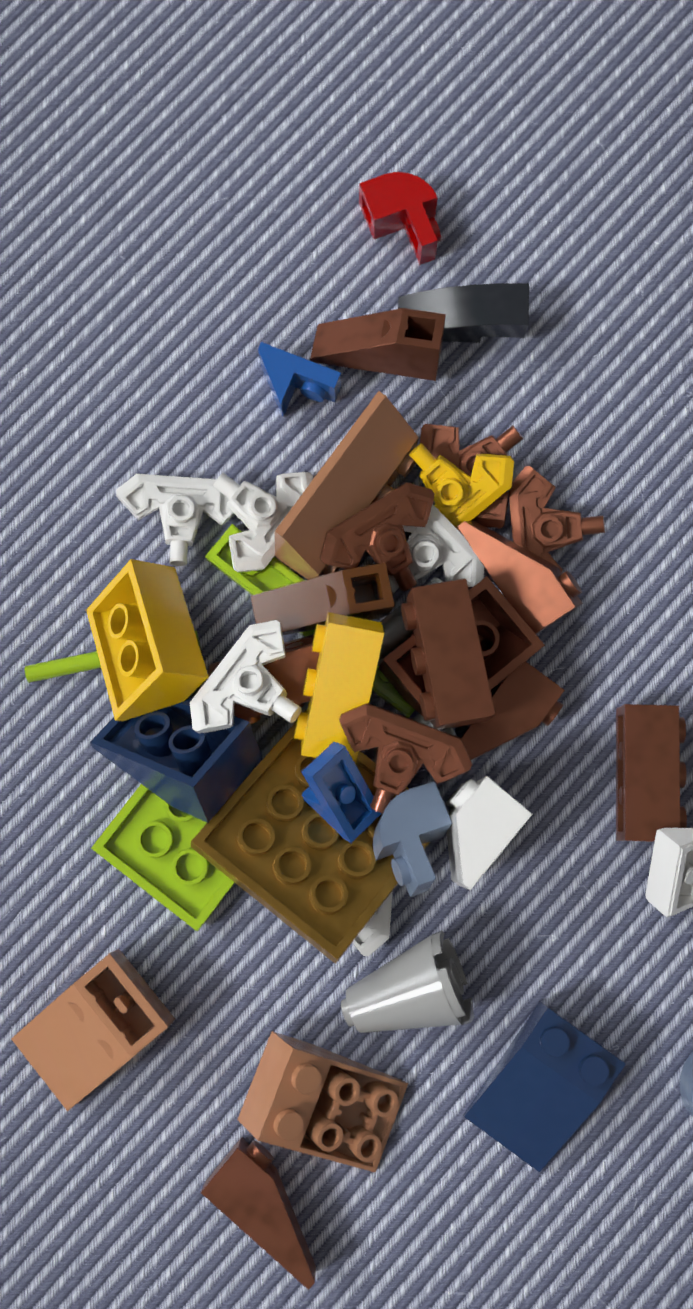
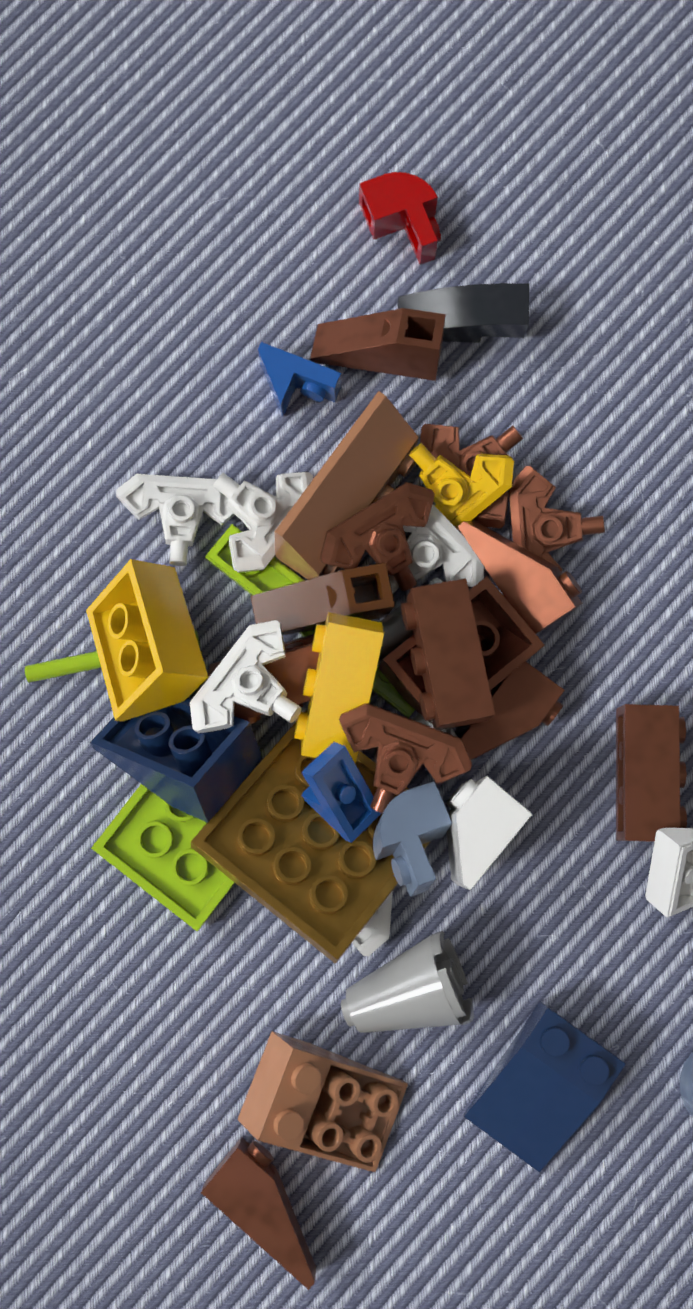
(93, 1029): nougat slope -> none

